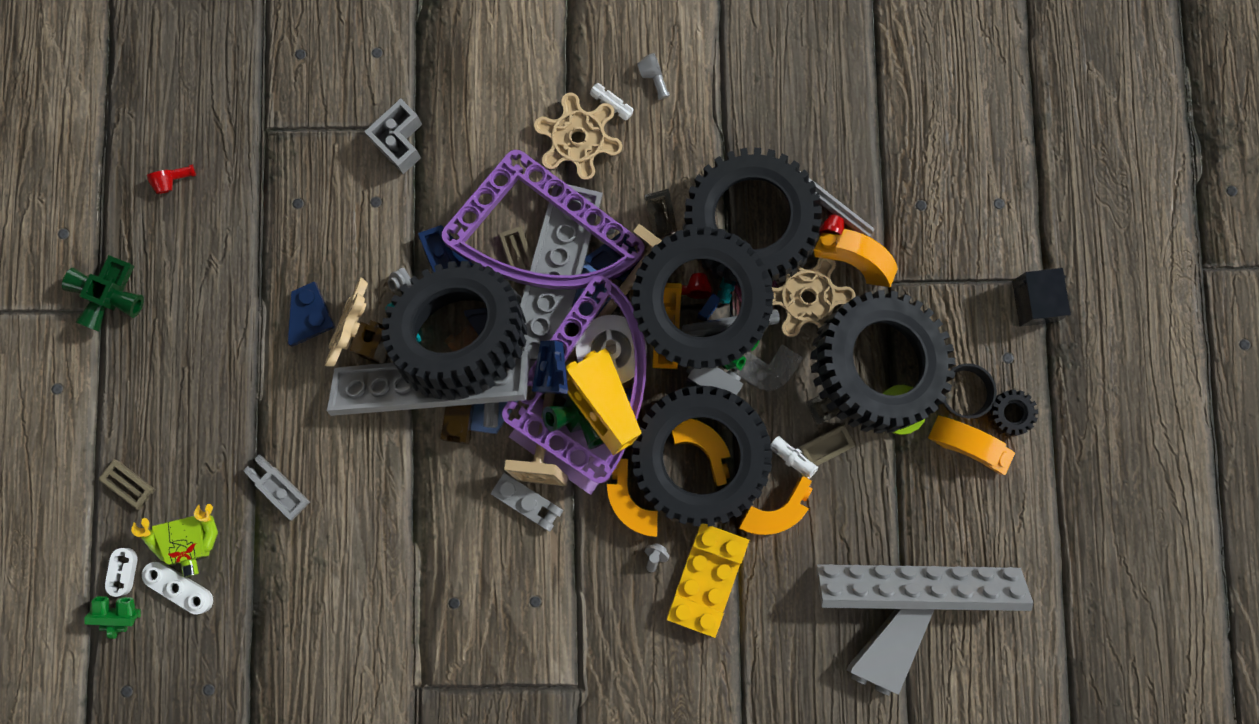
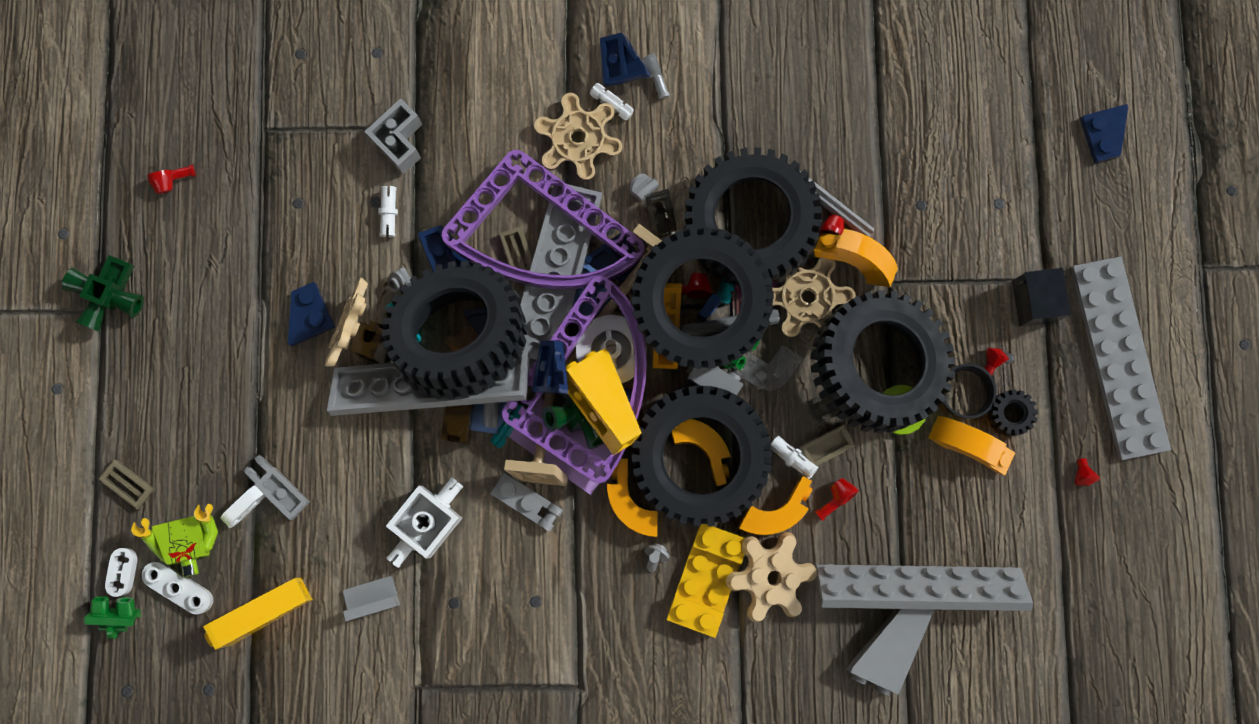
(242, 506): none -> white beam
(256, 614): none -> yellow slope
(370, 598): none -> light grey panel
(387, 211): none -> white pin
(408, 527): none -> white brick
(505, 429): none -> teal axle
(620, 61): none -> dark blue wing
(642, 185): none -> light grey plate
(755, 581): none -> tan plate
(842, 492): none -> red bar
(994, 357): none -> red rock
(1085, 475): none -> red rock
(1105, 132): none -> dark blue wing
(1120, 358): none -> light grey plate

